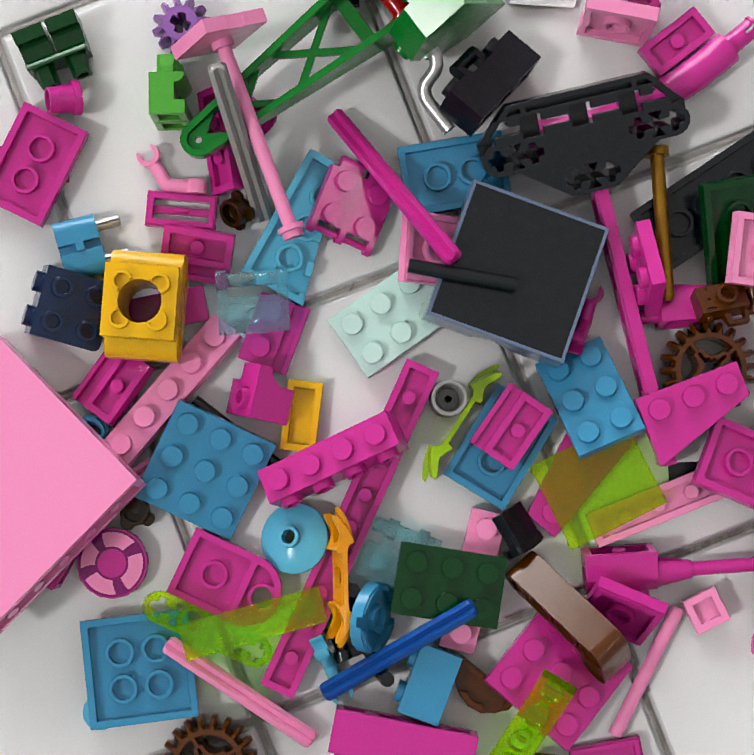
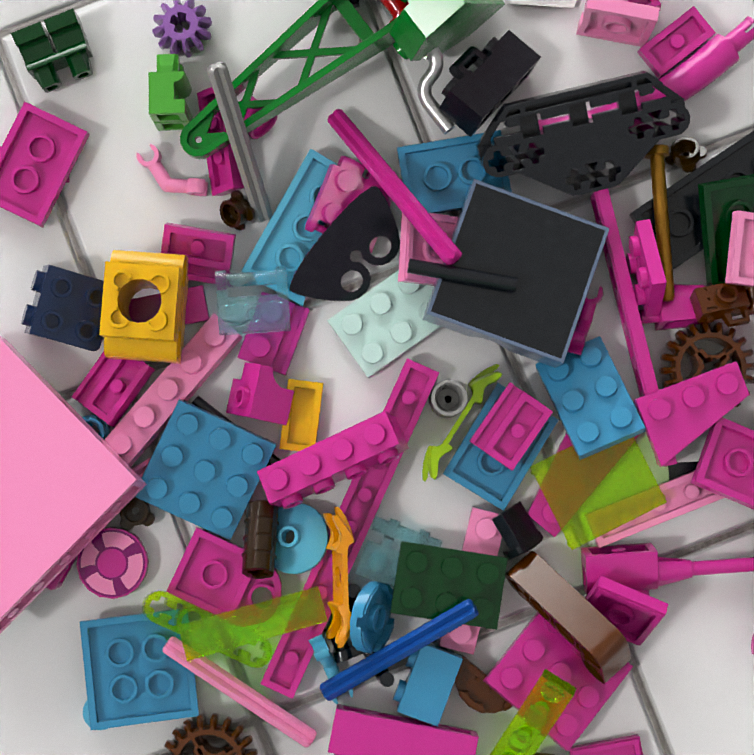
(64, 98): dark pink piece -> none
(81, 244): dark azure piece -> none
(211, 214): dark pink tile -> none
(220, 36): bright pink tile -> none
(260, 539): none -> dark brown axle
(352, 230): none -> black piece
(646, 672): bright pink bar -> none
(686, 154): none -> dark brown plate
(705, 610): bright pink plate -> none

